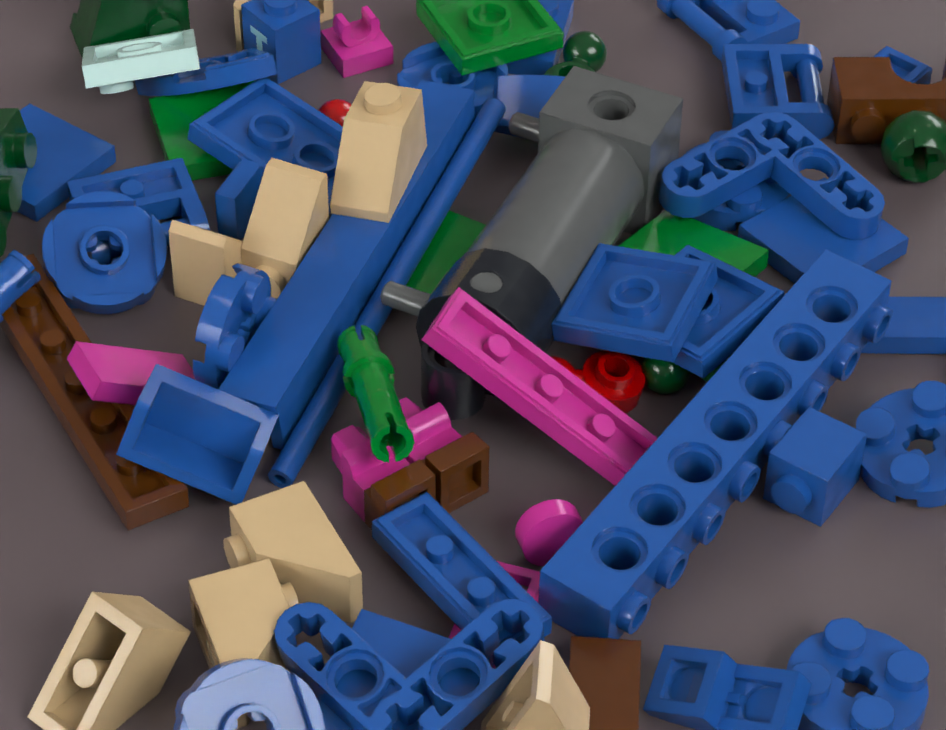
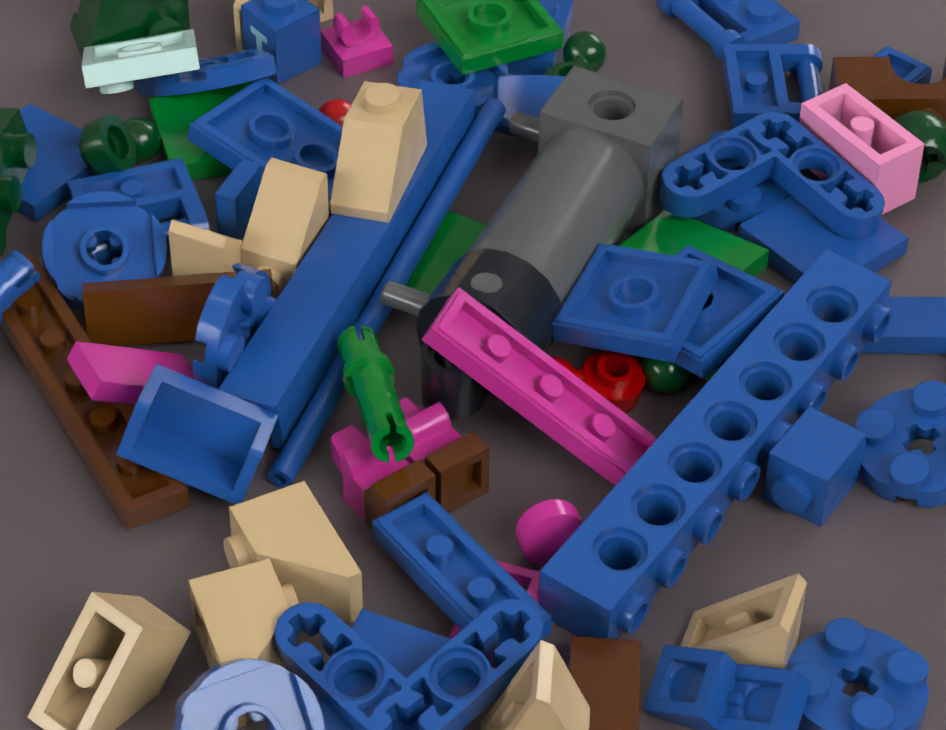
(117, 145): none -> dark green plate
(148, 308): none -> reddish brown tile
(753, 626): none -> tan slope
(866, 141): none -> bright pink brick

